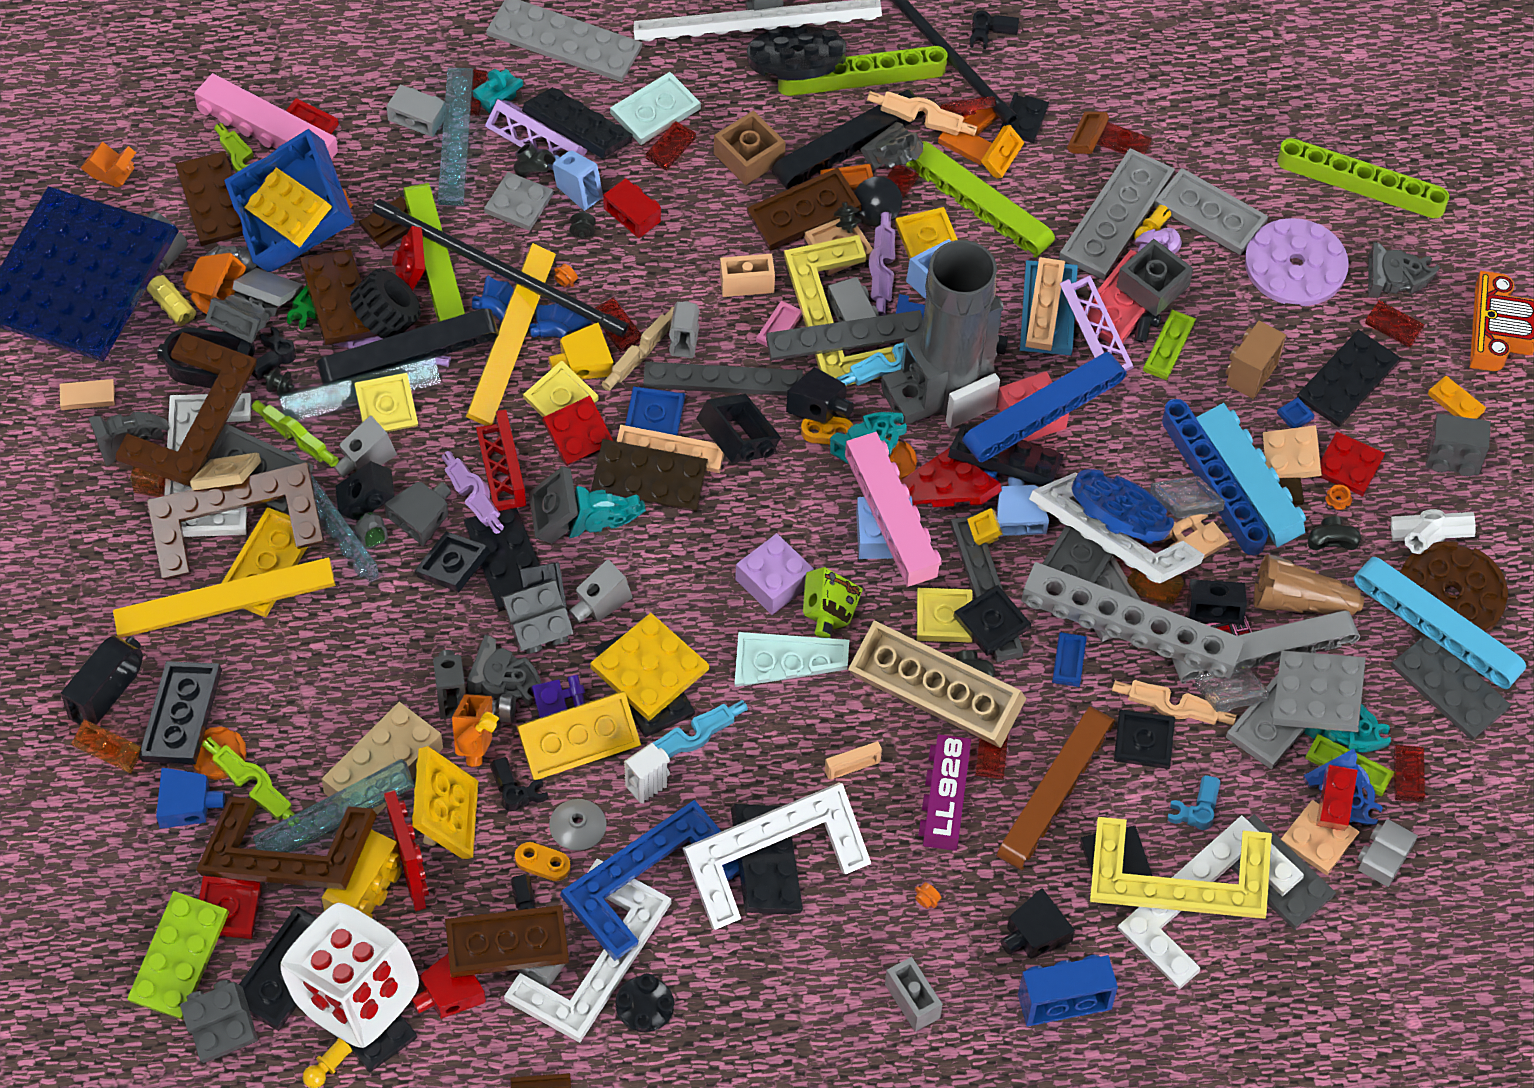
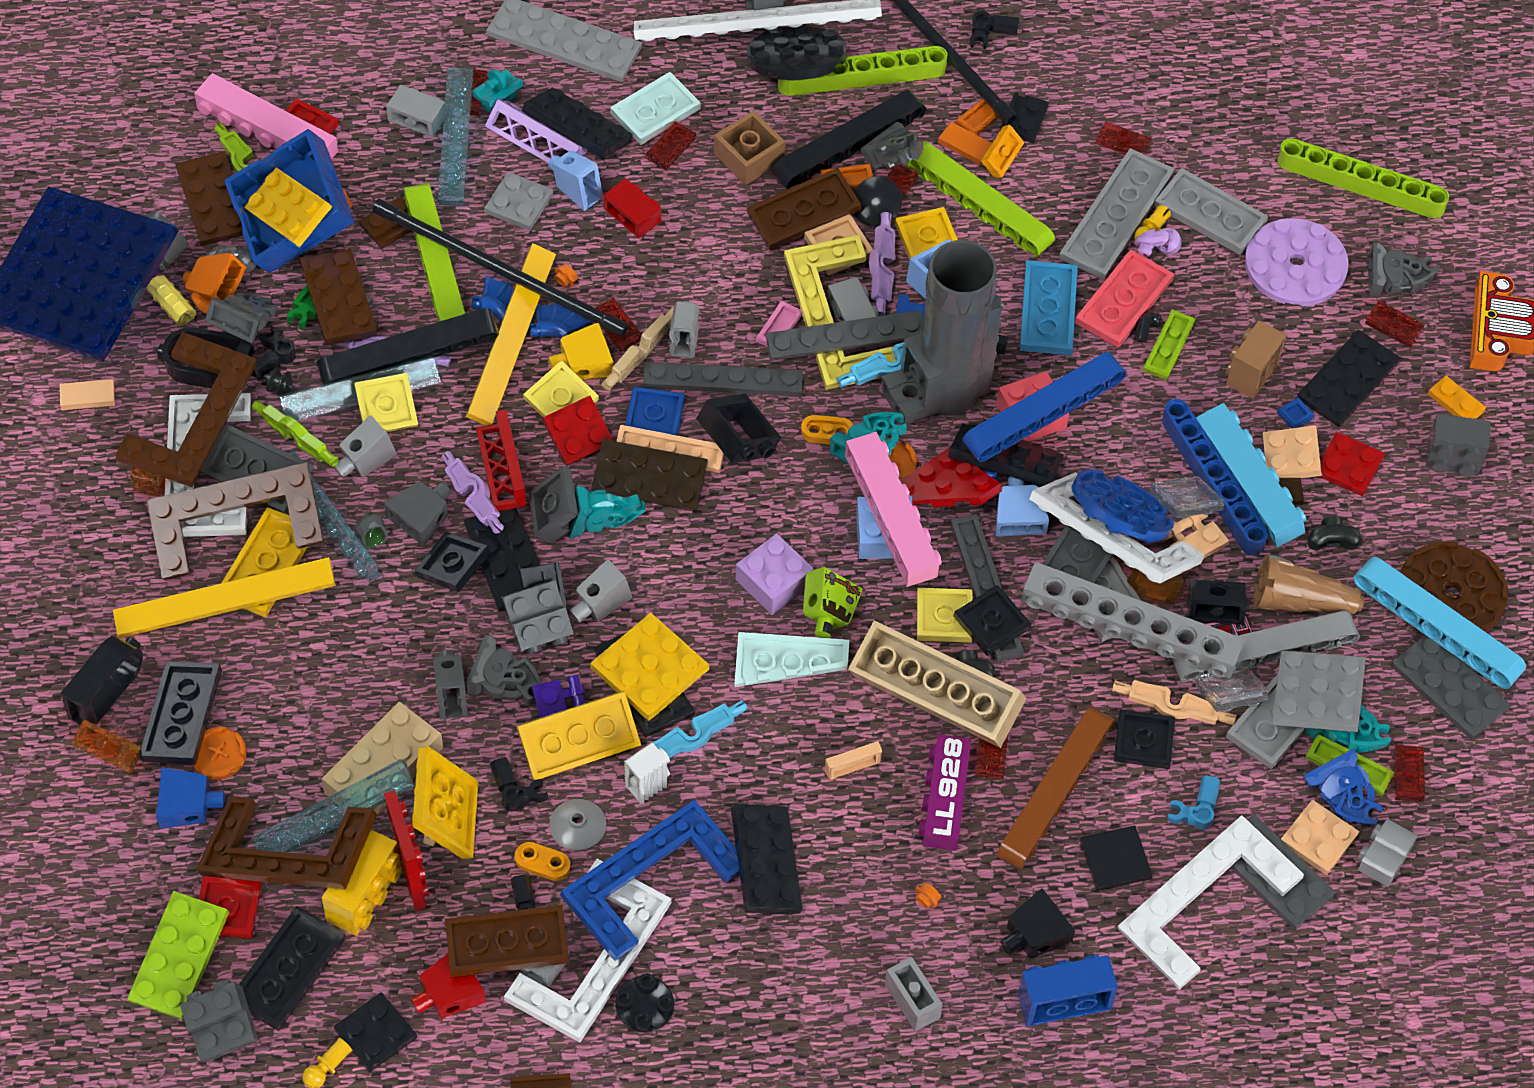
(108, 165): orange brick -> none
(112, 432): dark grey piece -> none
(225, 471): tan tile -> none
(241, 772): lime piece -> none
(267, 287): light grey tile -> none
(350, 974): white piece -> none
(364, 490): black brick -> none
(385, 303): black tyre -> none
(409, 258): red plate -> none
(476, 720): orange torso -> none
(532, 160): pearl dark grey piece -> none
(582, 225): pearl dark grey wheel -> none
(709, 854): white plate -> none
(747, 275): light nougat brick -> none
(818, 397): black torso -> none
(847, 217): pearl dark grey wheel -> none
(935, 117): light nougat piece -> none
(969, 106): clear red plate -> none
(972, 400): white tile -> none
(985, 527): yellow tile -> none
(1045, 304): light nougat plate -> none
(1069, 659): blue tile -> none
(1086, 325): lavender fence -> none
(1088, 132): dark orange tile -> none
(1154, 277): dark grey brick -> none
(1240, 899): light yellow plate -> none
(1336, 797): red brick -> none
(1339, 491): orange plate -> none
(1431, 527): white piece -> none

